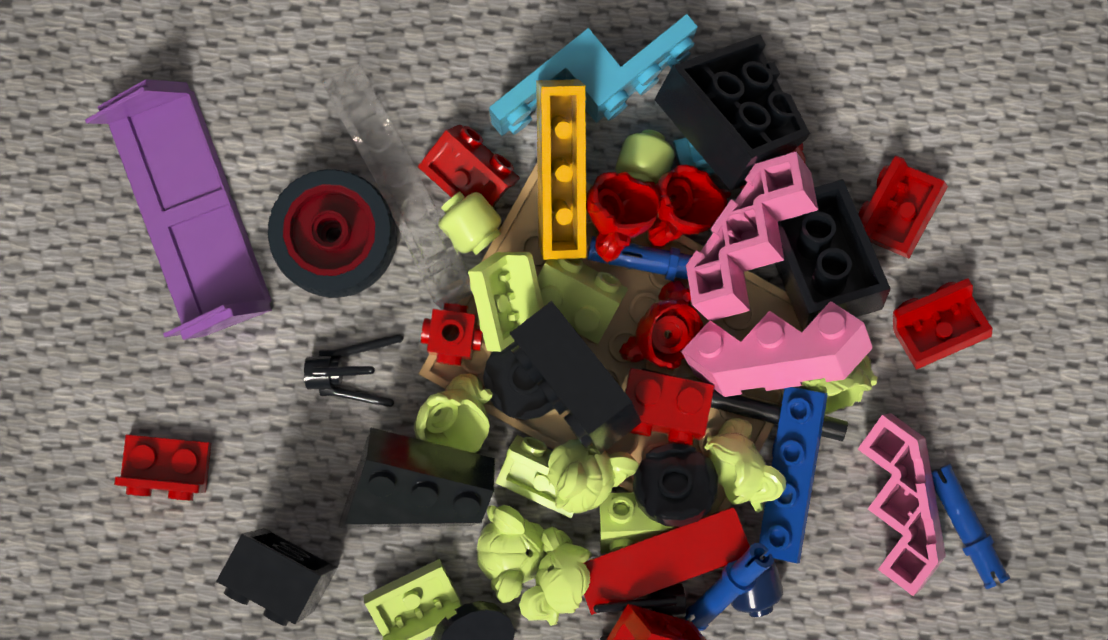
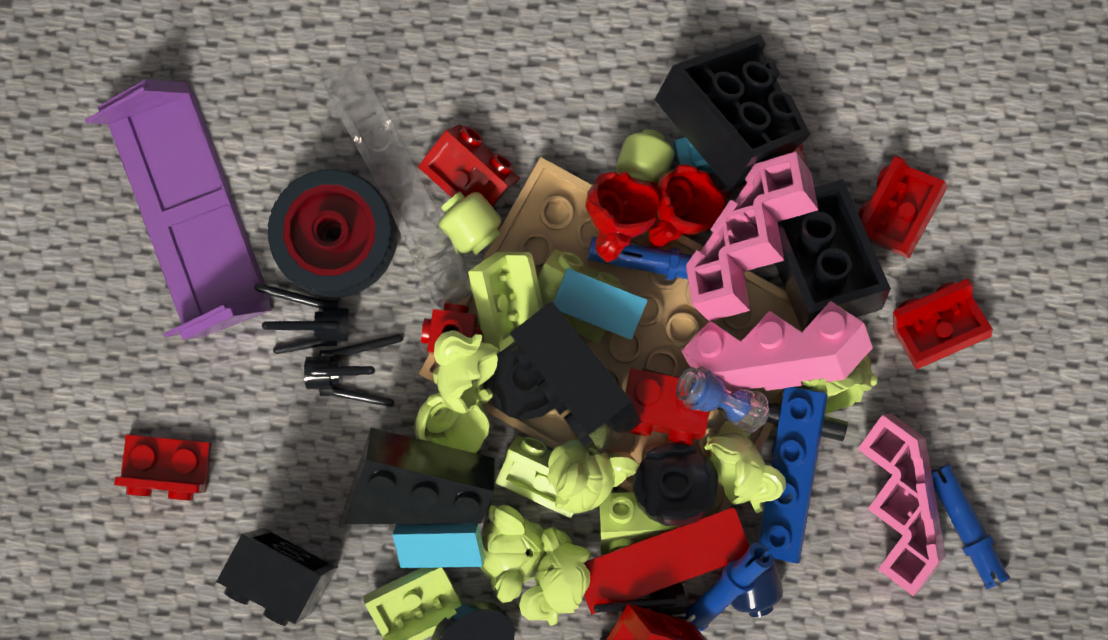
(329, 324): none -> black plant
(439, 545): none -> medium azure tile
(462, 368): none -> yellowish green hair
(561, 168): yellow brick -> none
(599, 304): none -> medium azure tile
(604, 79): medium azure bracket -> none
(669, 314): red hair -> none
(706, 392): none -> clear piece

